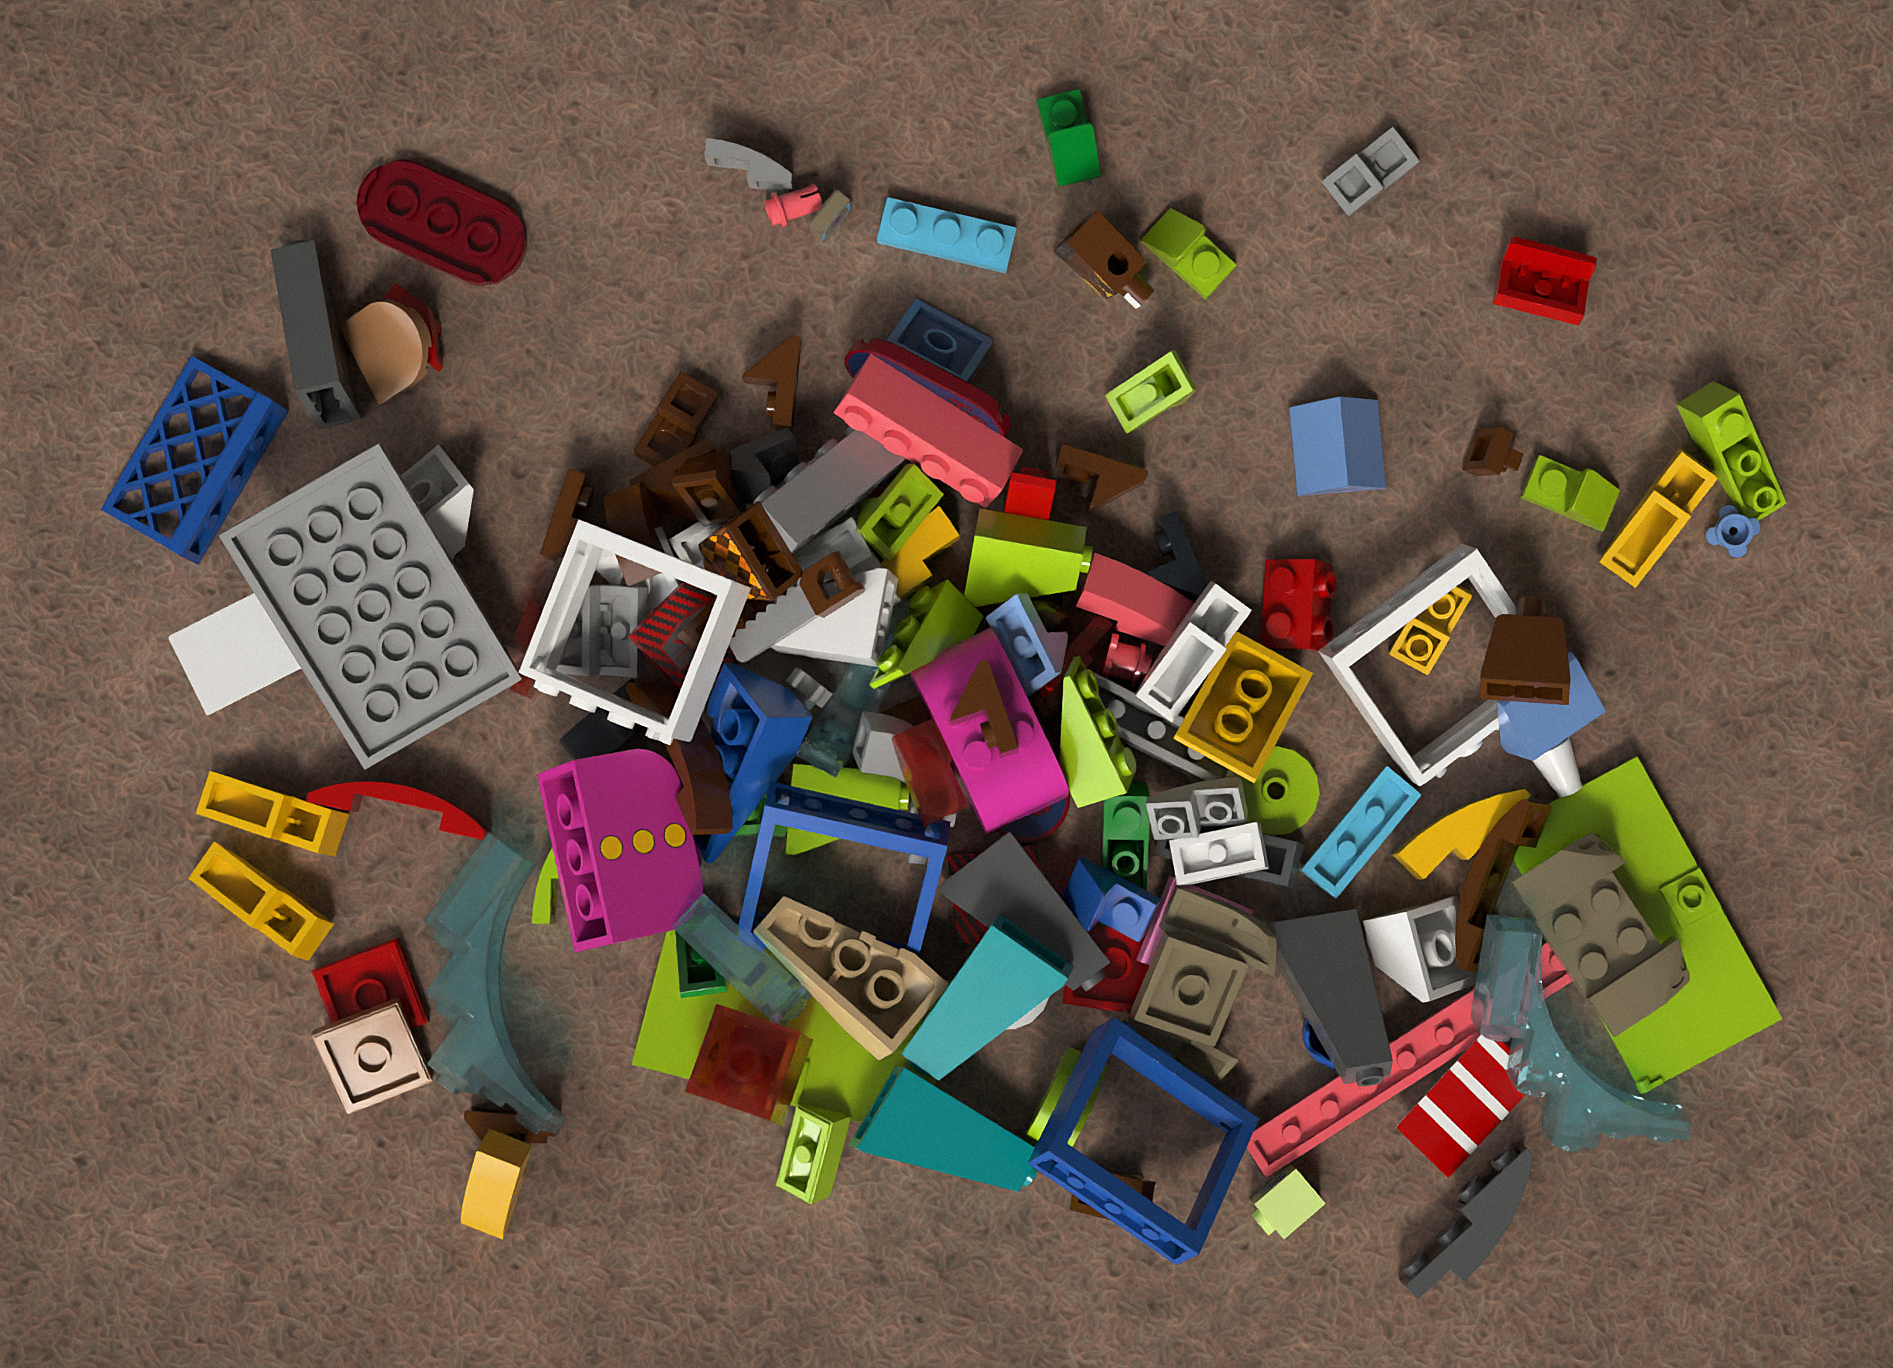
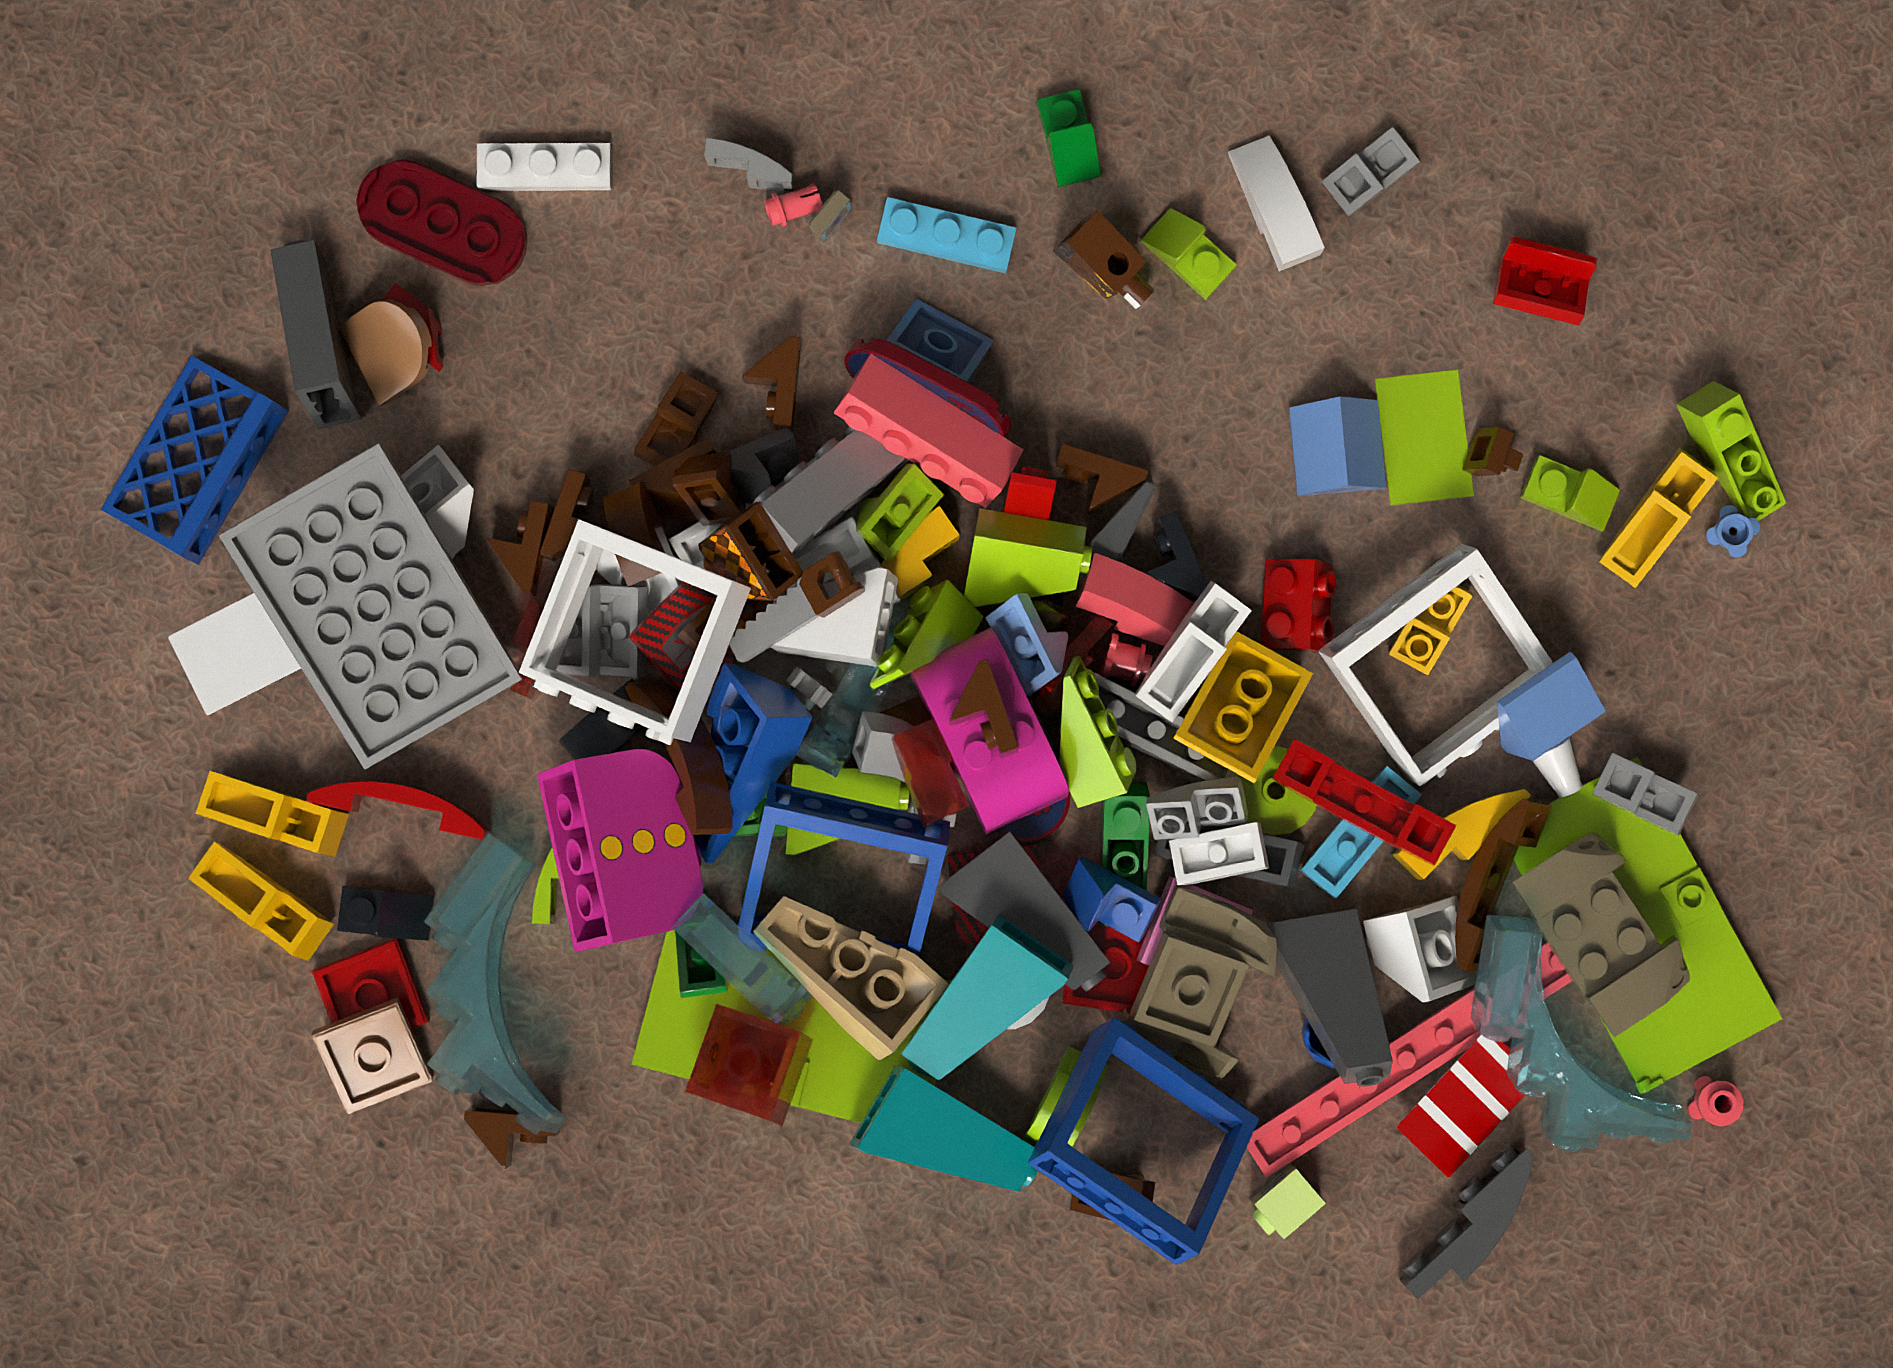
(385, 913): none -> black slope
(495, 1183): yellow slope -> none
(524, 559): none -> reddish brown slope
(544, 166): none -> white plate
(813, 1152): lime slope -> none
(1116, 533): none -> dark grey slope
(1151, 392): lime slope -> none
(1276, 203): none -> white slope
(1363, 803): none -> red slope
(1423, 437): none -> lime sticker
(1527, 657): reddish brown torso -> none
(1645, 794): none -> light grey slope
(1705, 1097): none -> coral brick

